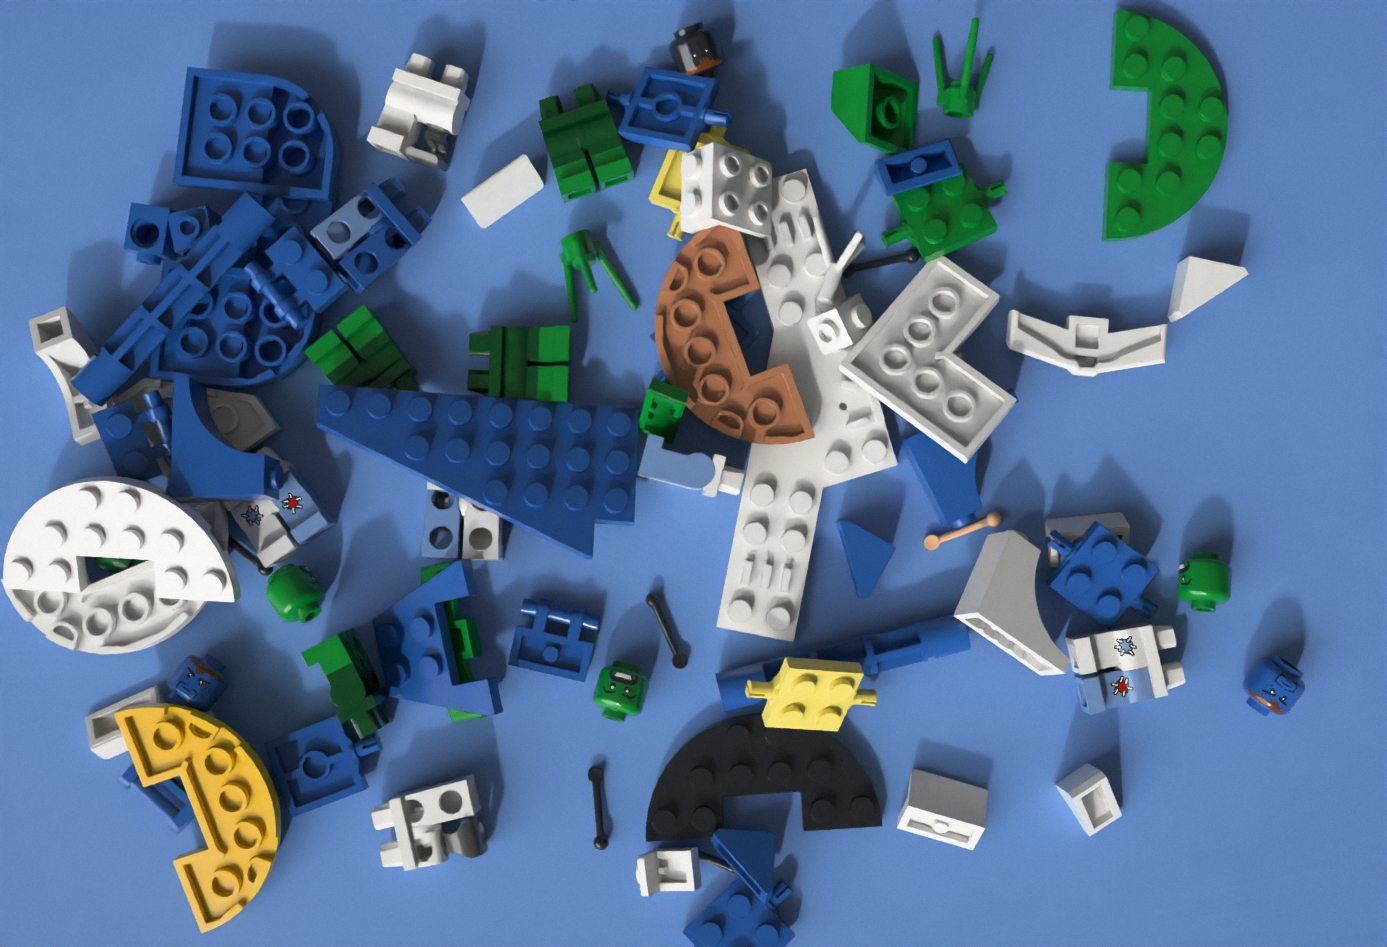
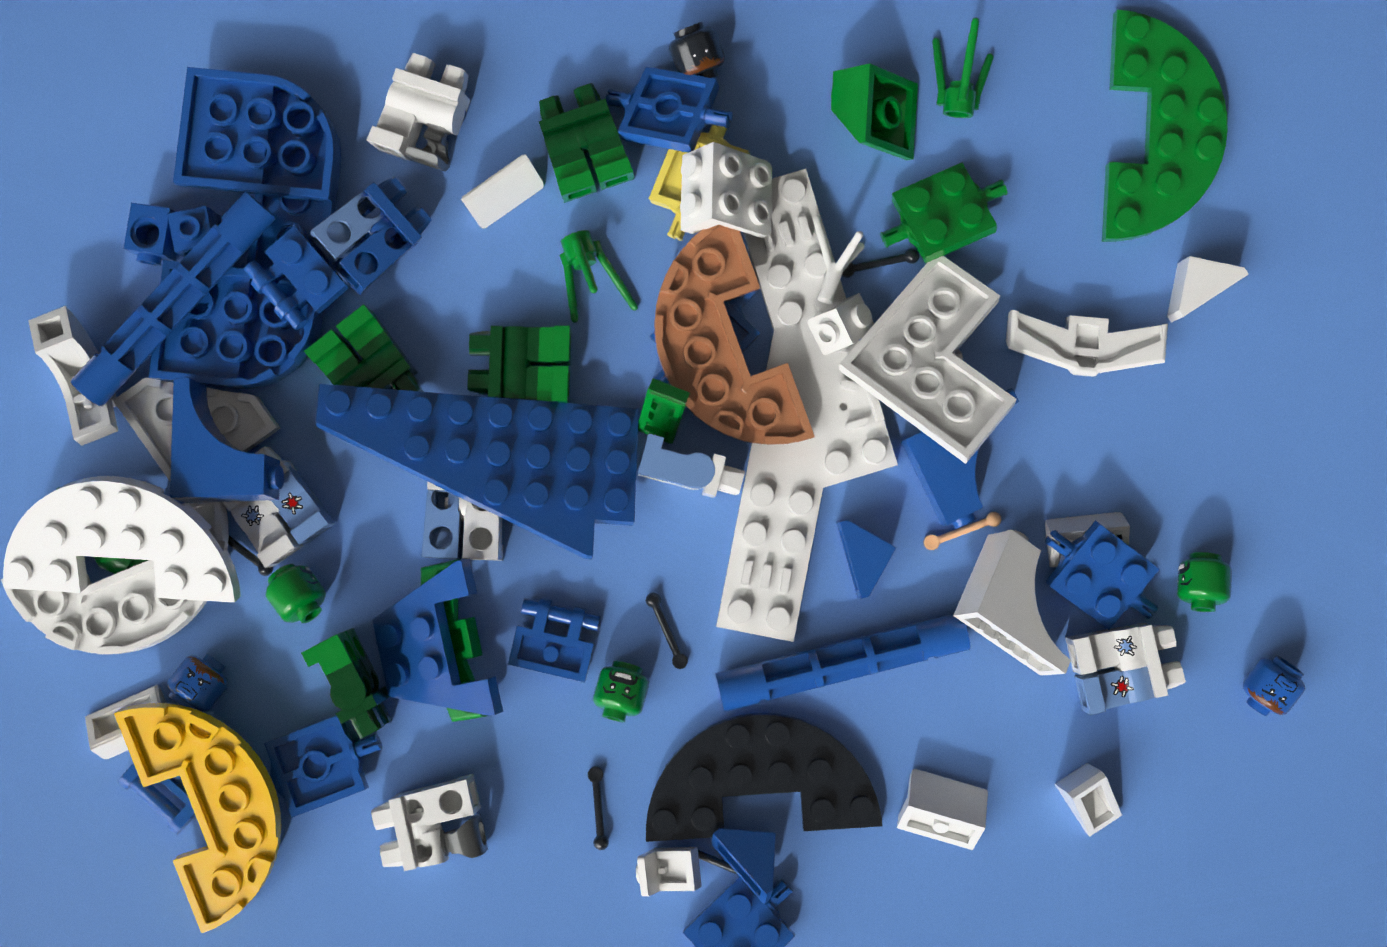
(126, 440): blue plate -> none
(811, 694): light yellow plate -> none
(917, 167): blue slope -> none

